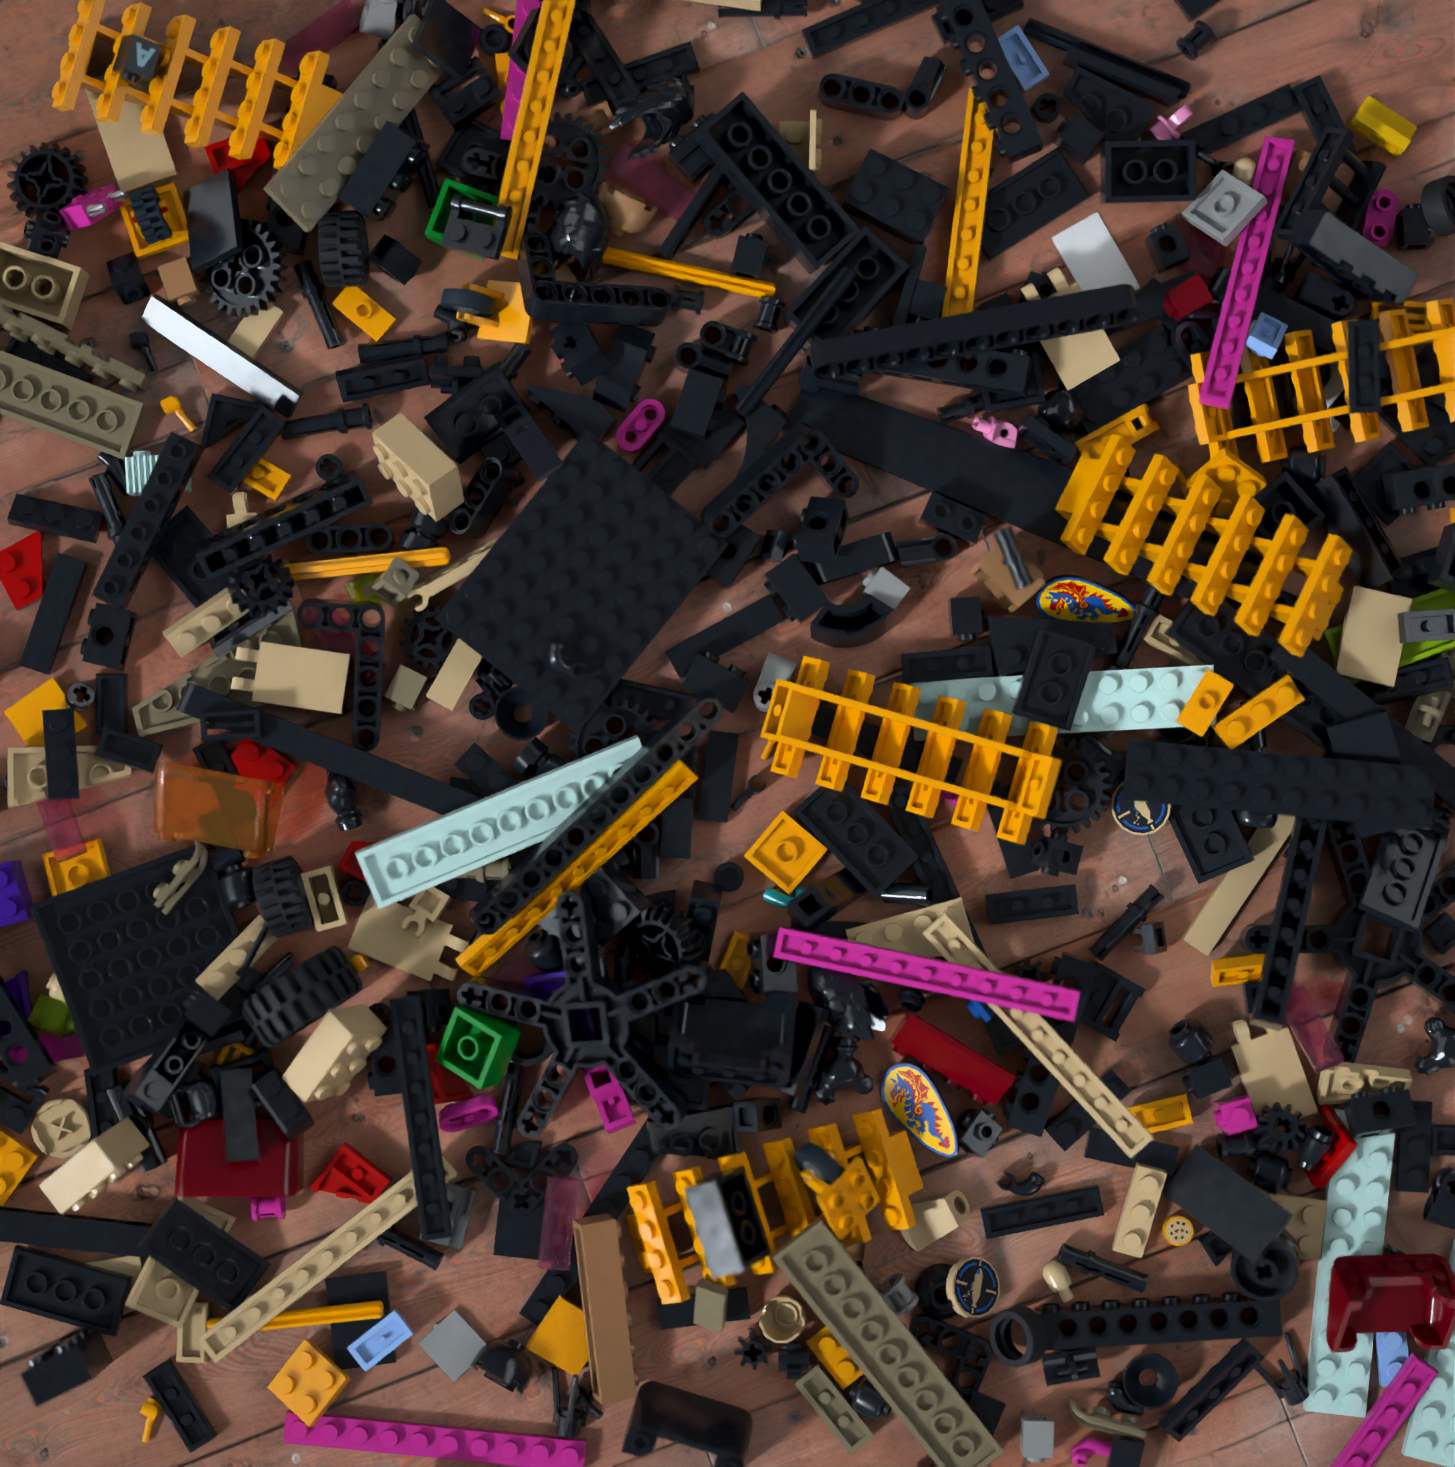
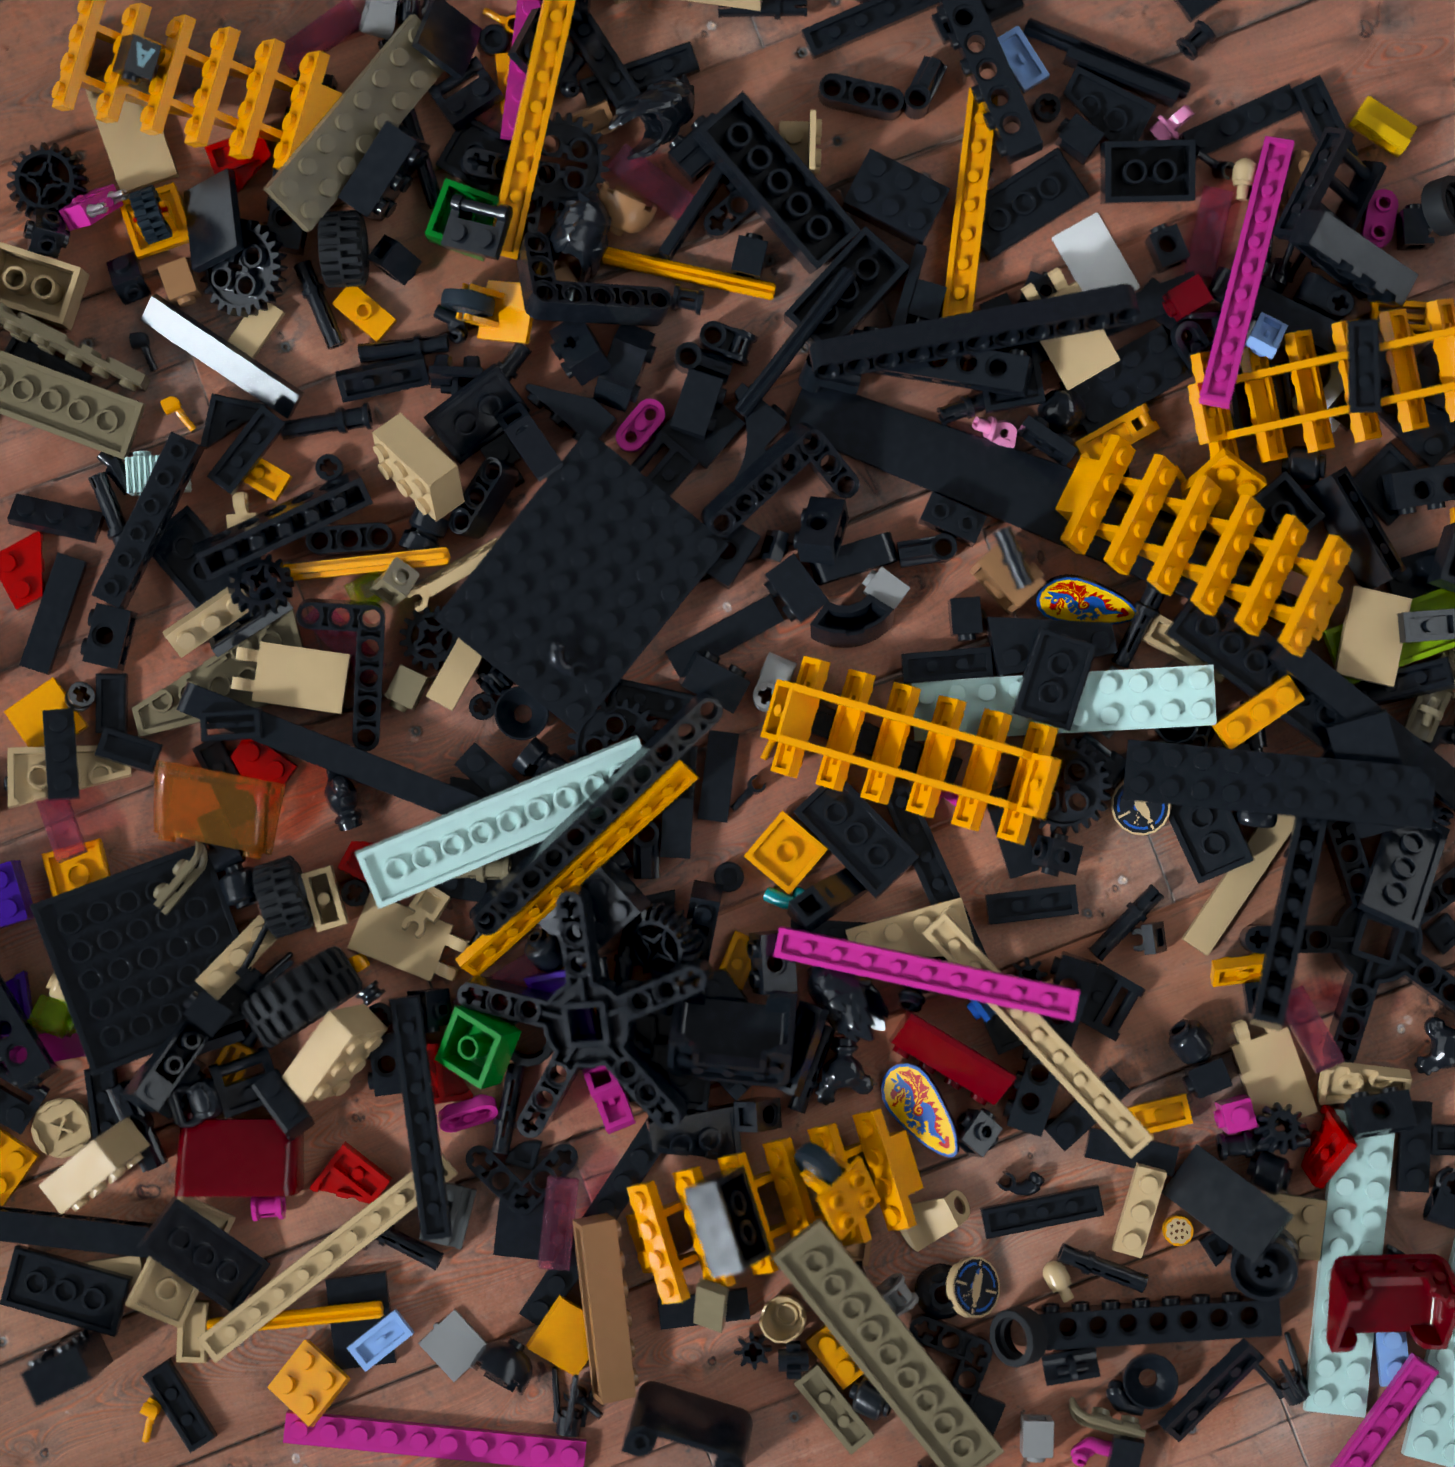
(238, 1115): black tile -> none
(370, 993): none -> black bush
(768, 314): black bush -> none
(909, 894): black cylinder -> none
(1204, 703): light orange plate -> none
(1224, 208): light grey plate -> none
(1315, 1146): black cone -> none

